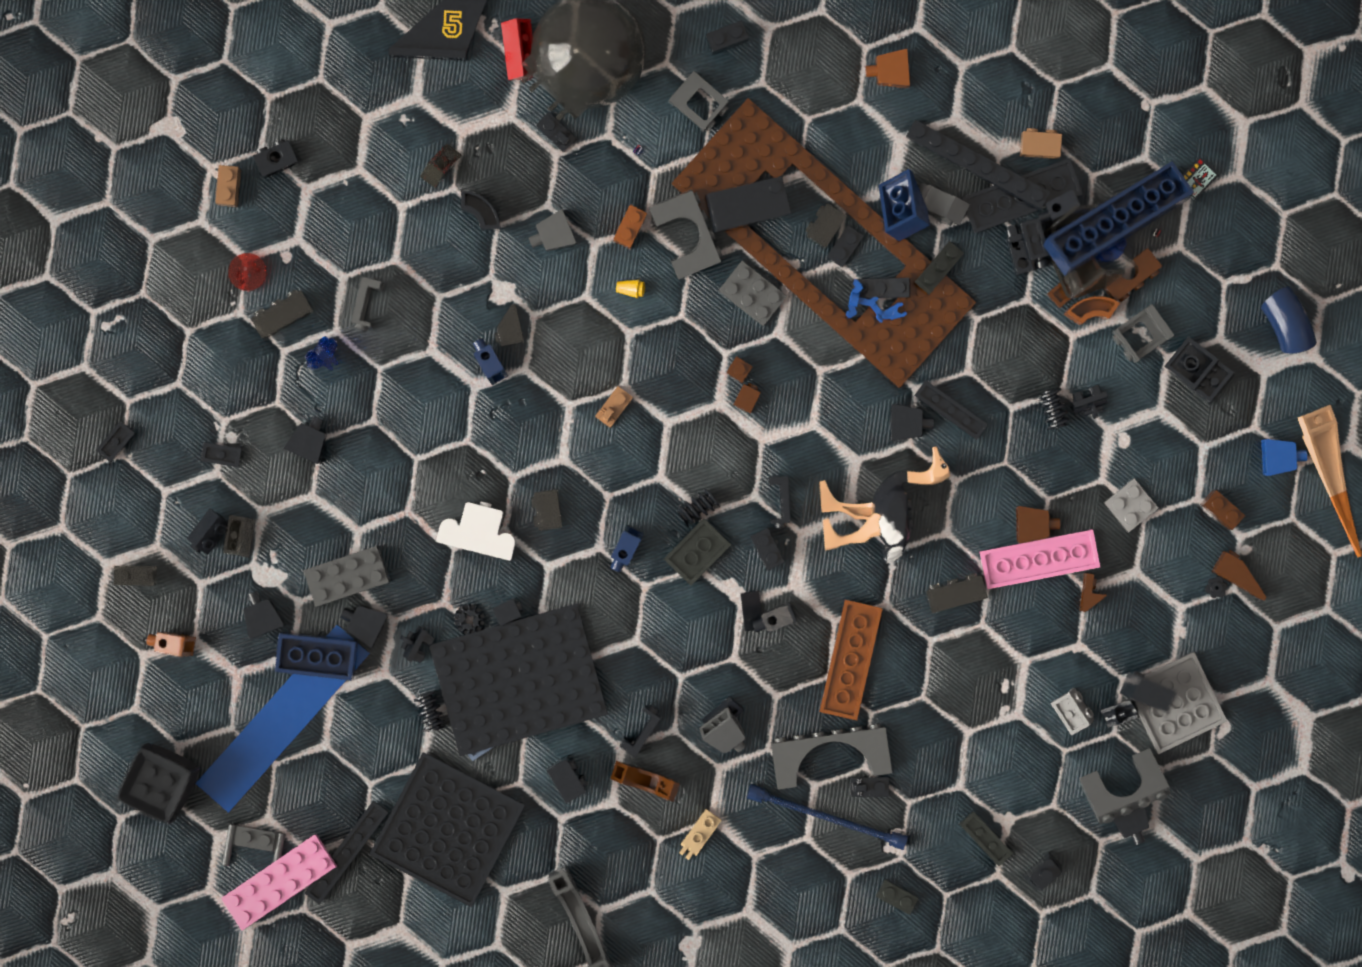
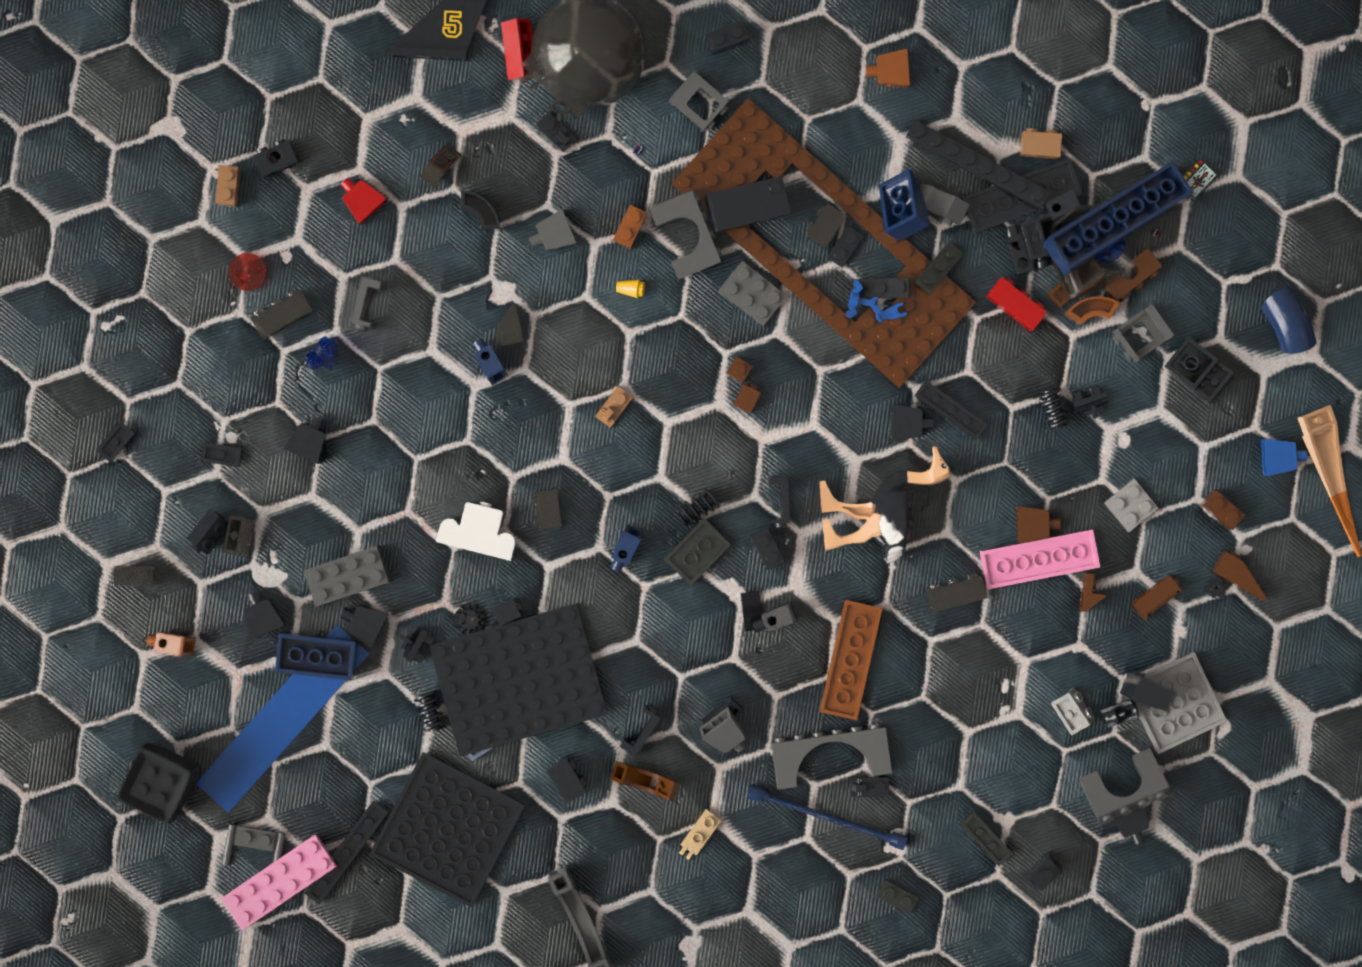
(361, 199): none -> red torso
(1016, 303): none -> red brick
(1156, 596): none -> reddish brown window

